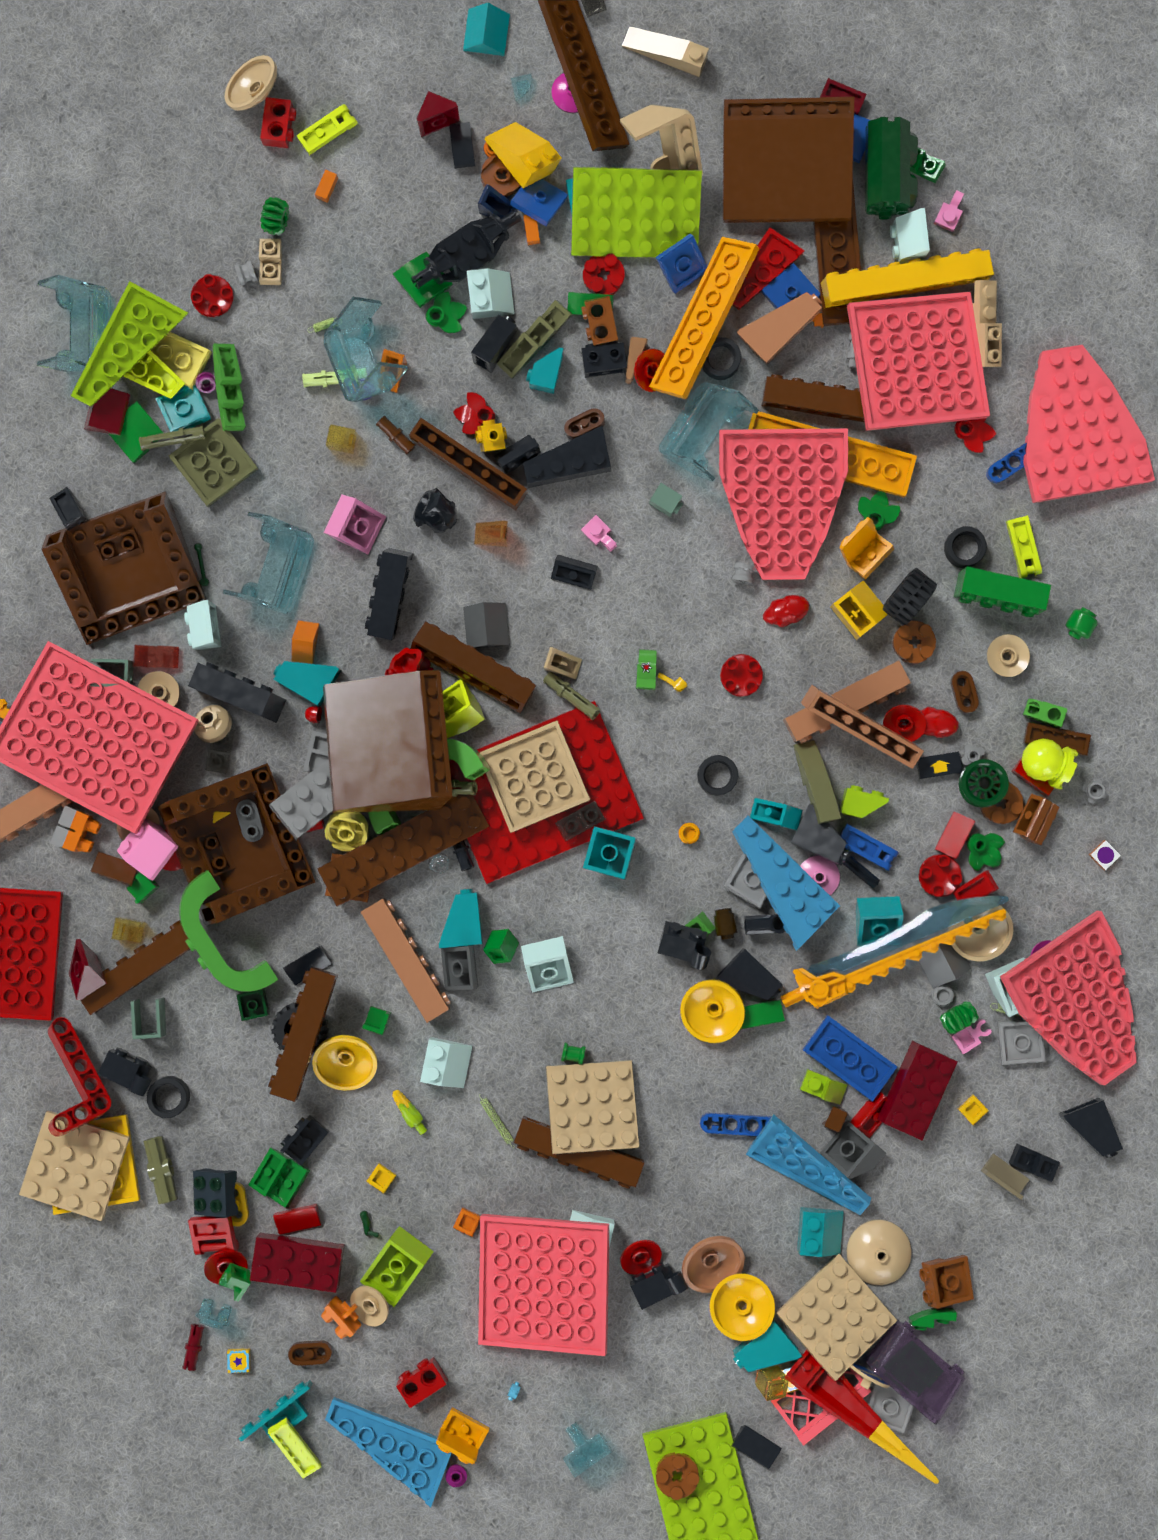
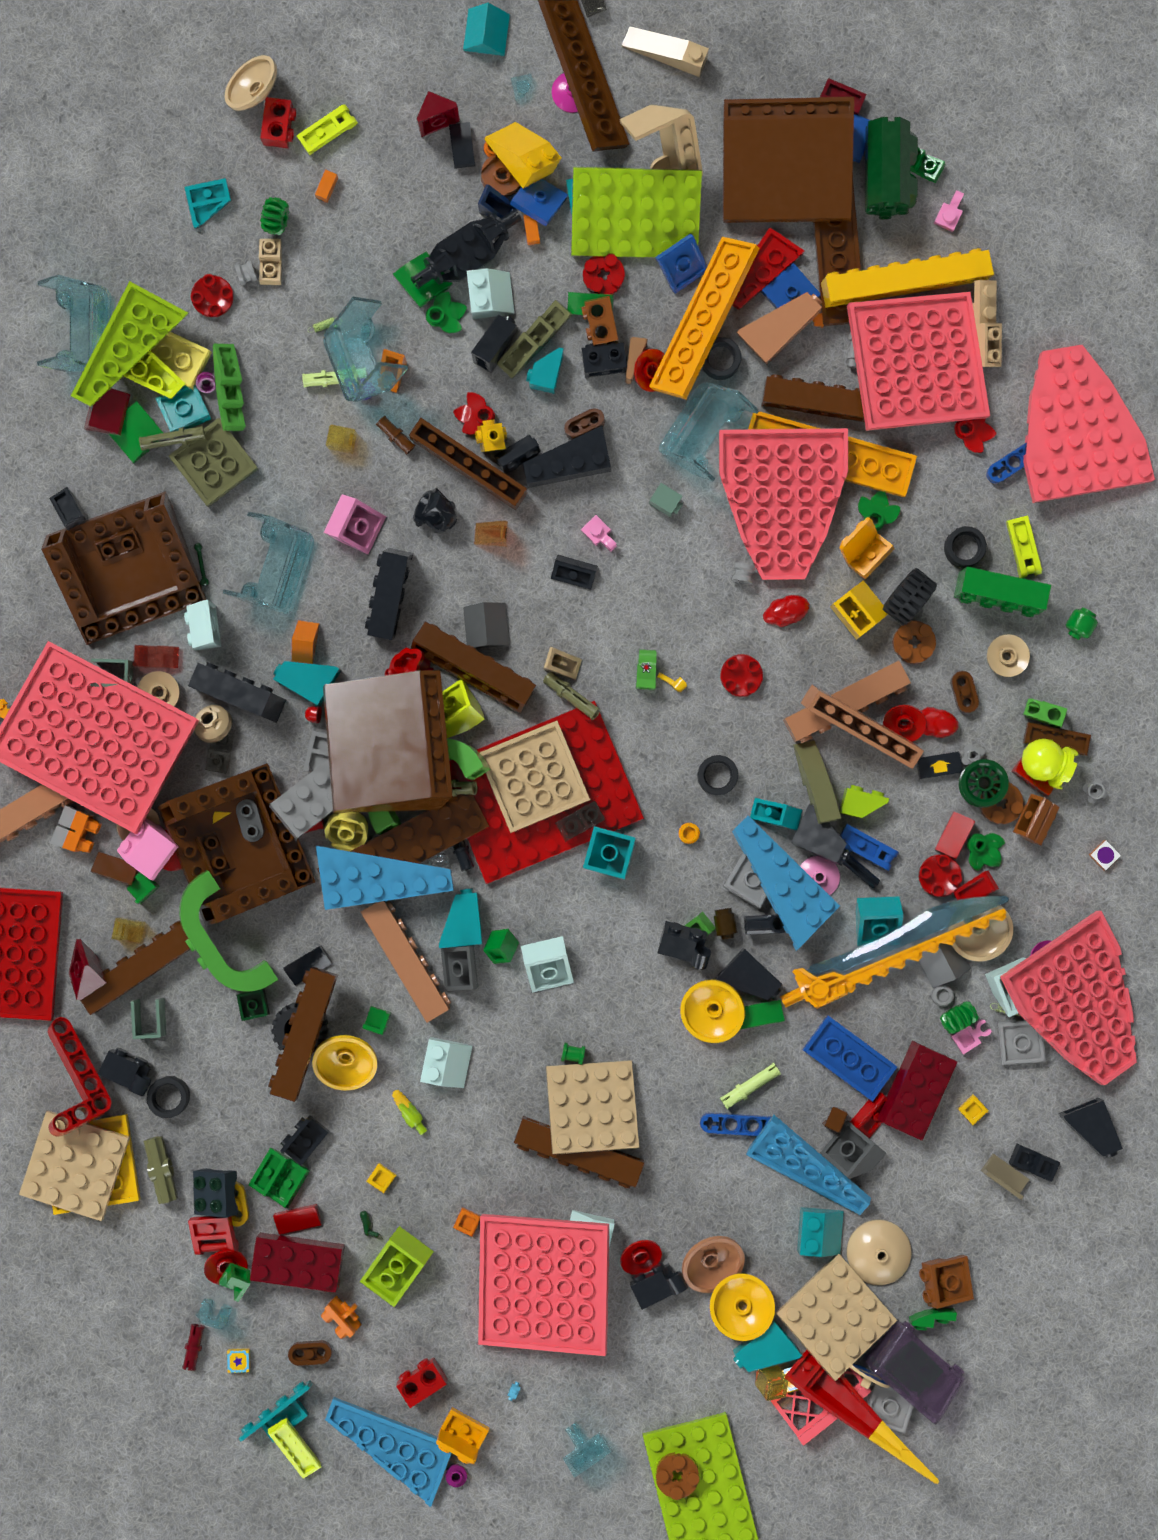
(207, 200): none -> teal wing
(364, 879): none -> dark azure wing
(371, 1305): tan dish -> none
(493, 1121): yellowish green piece -> none
(751, 1085): none -> yellowish green pin
(756, 1446): black slope -> none
(823, 1087): lime slope -> none
(910, 236): light aqua slope -> none

